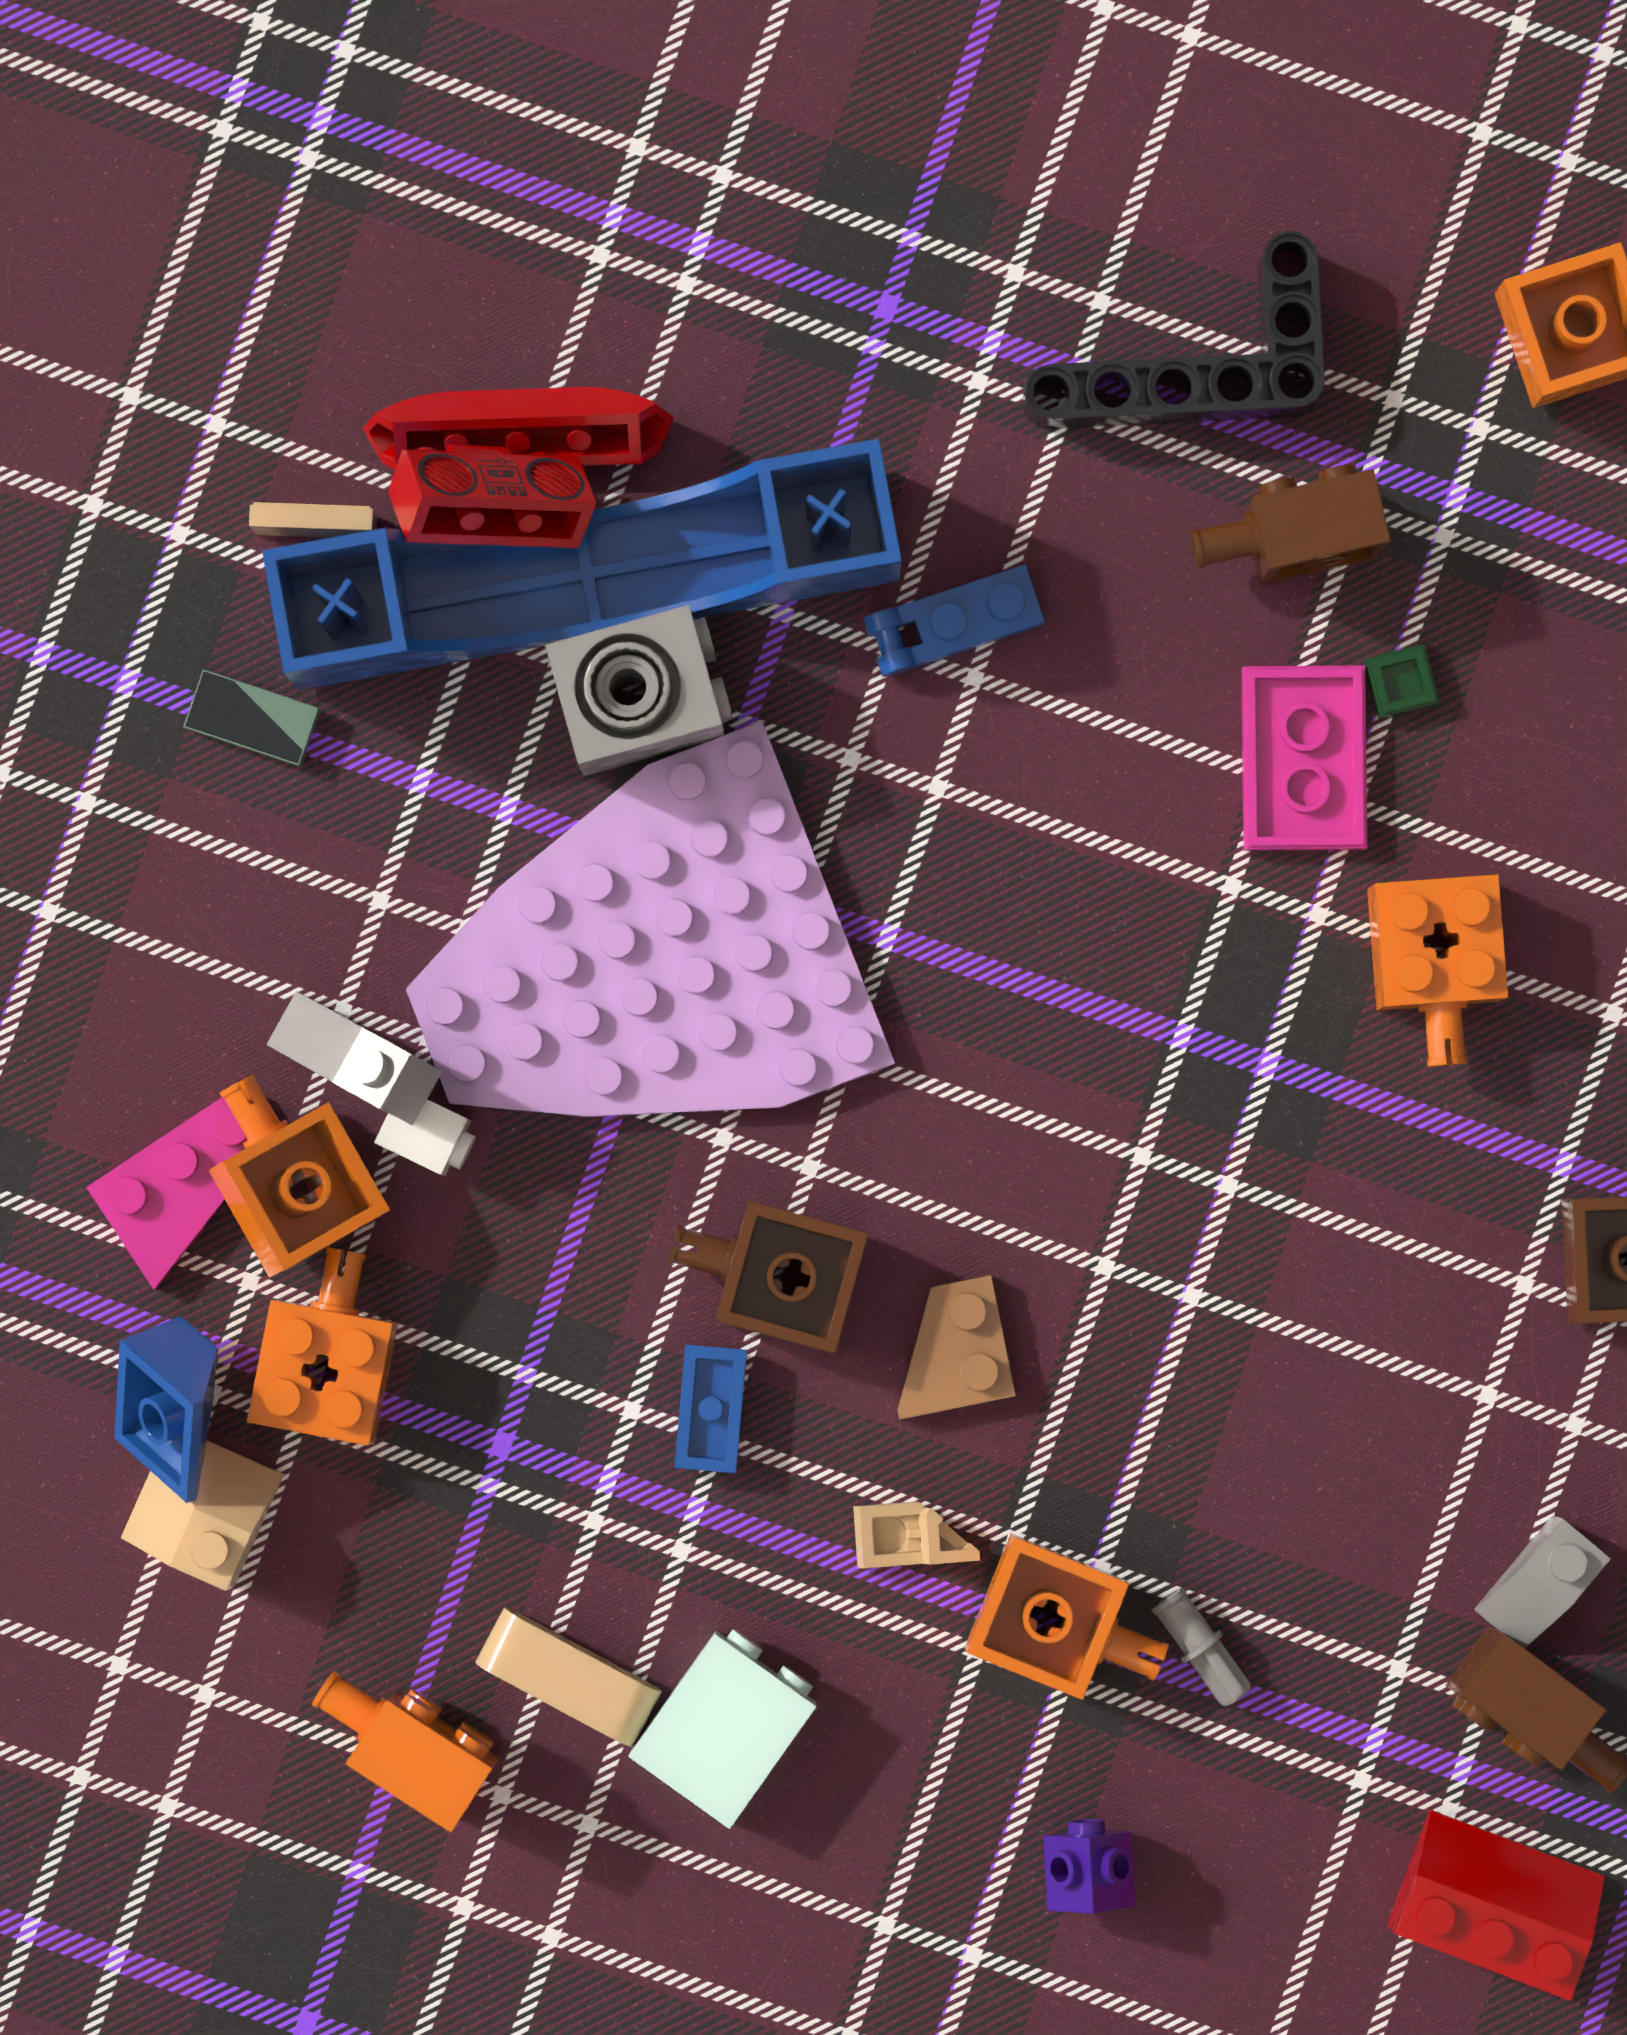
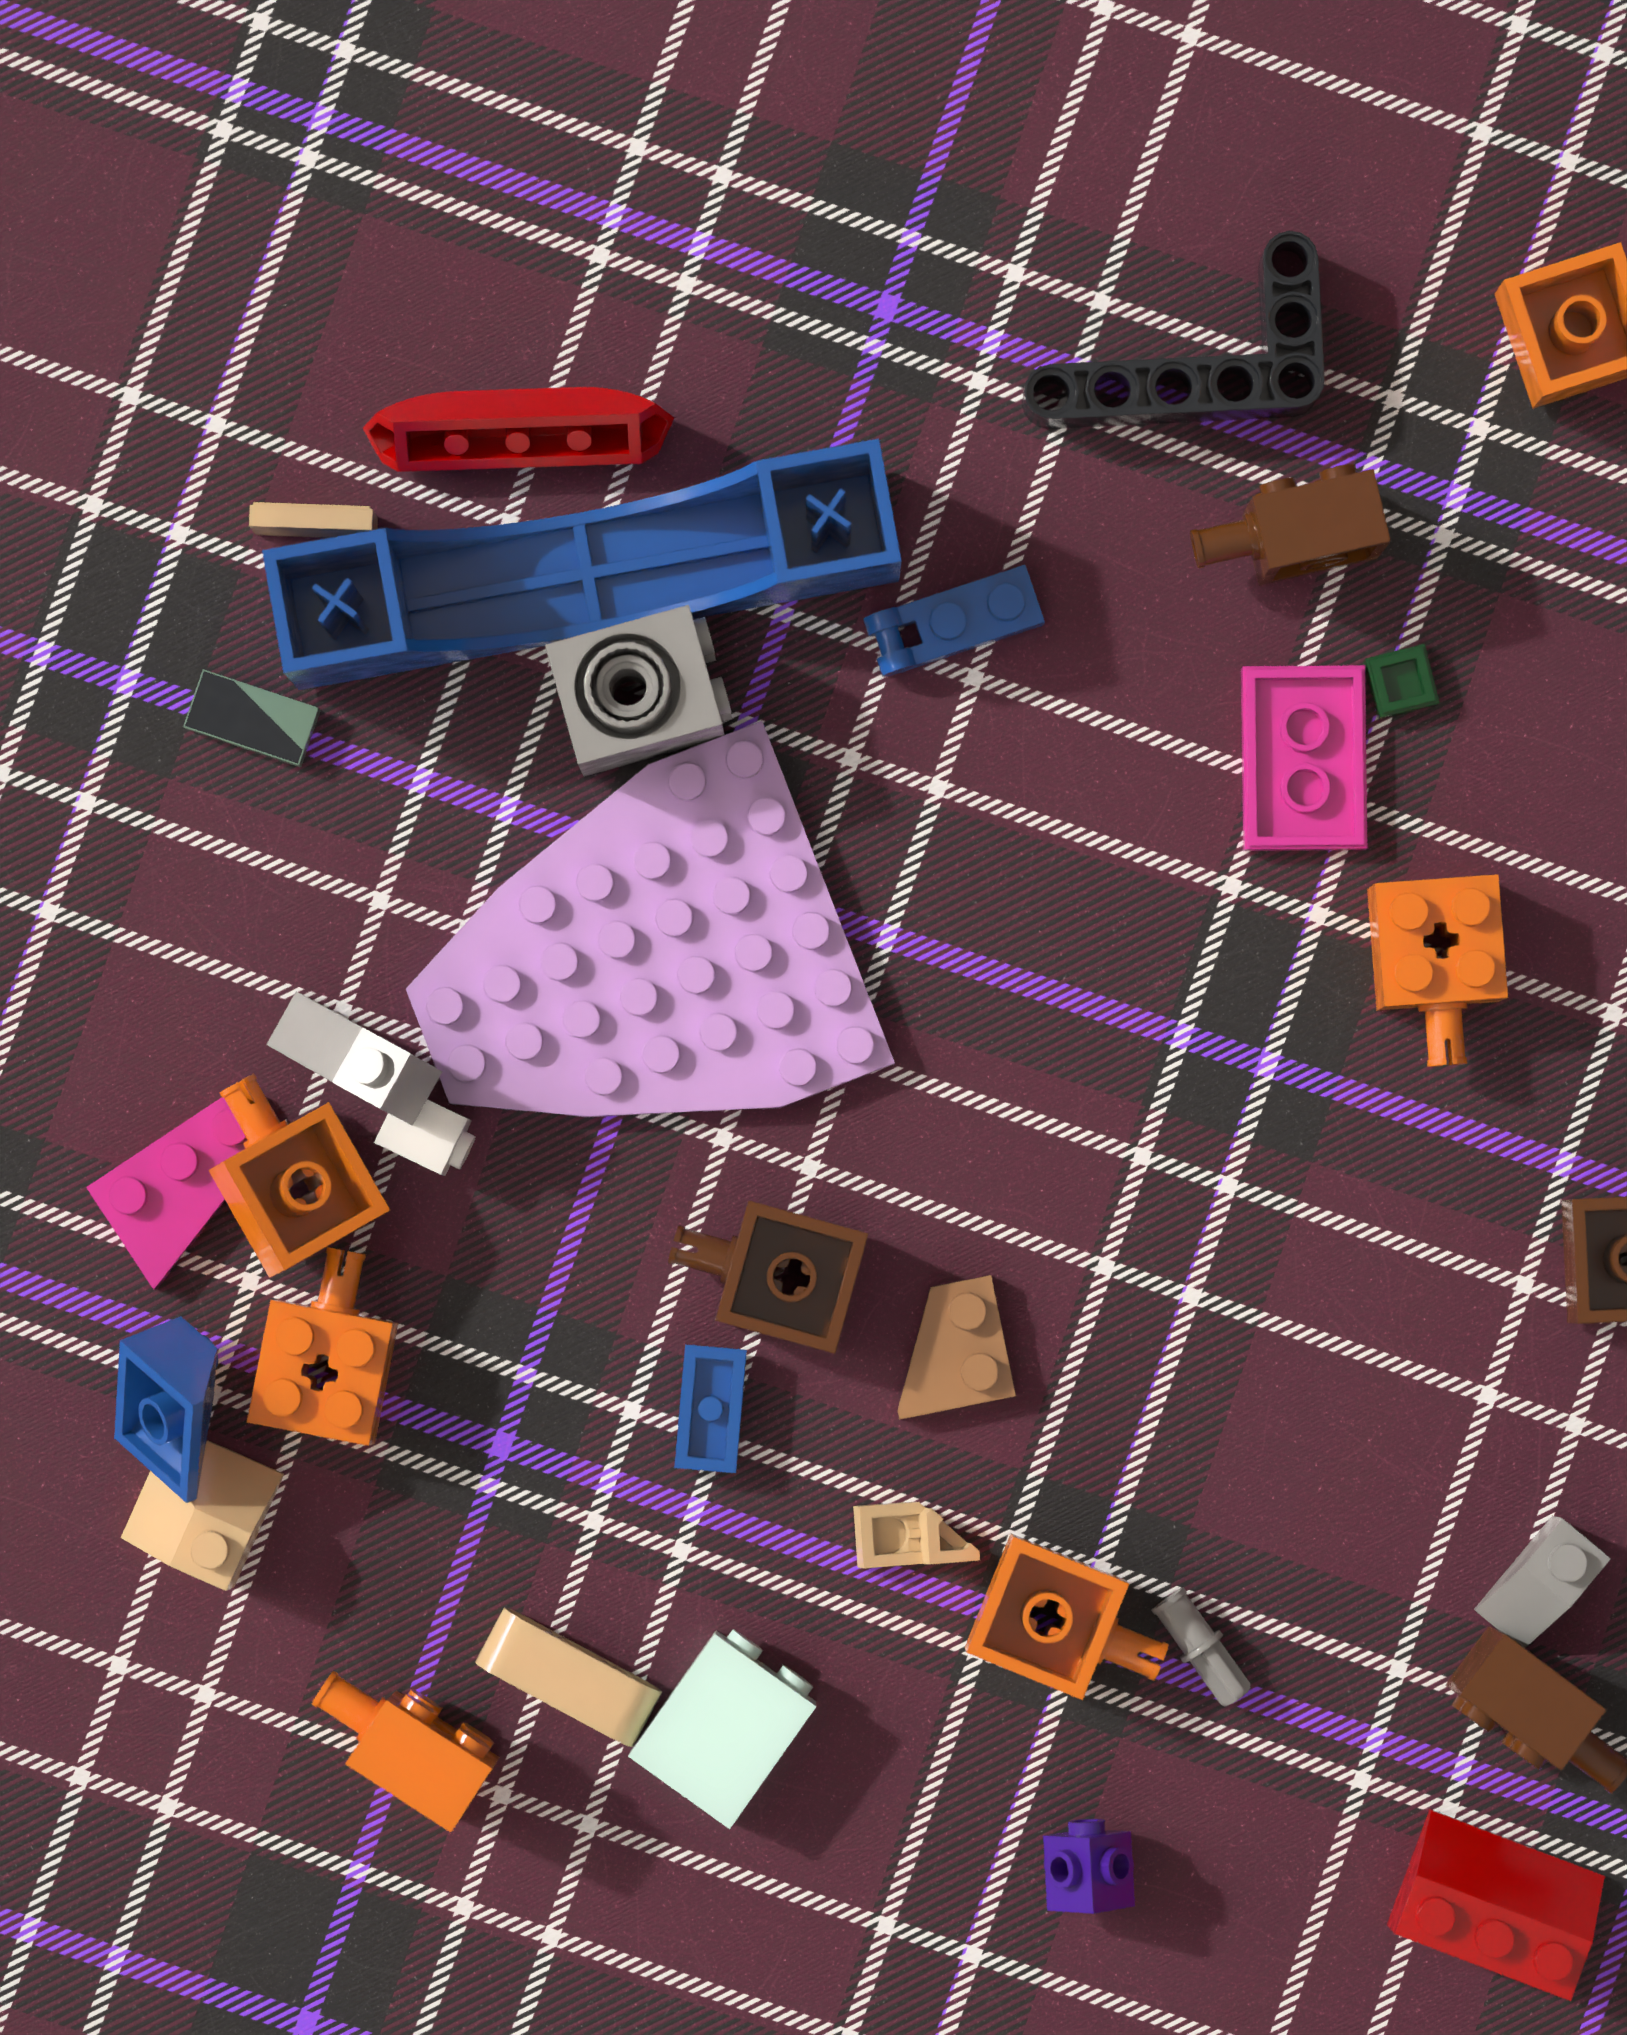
(491, 497): red piece -> none

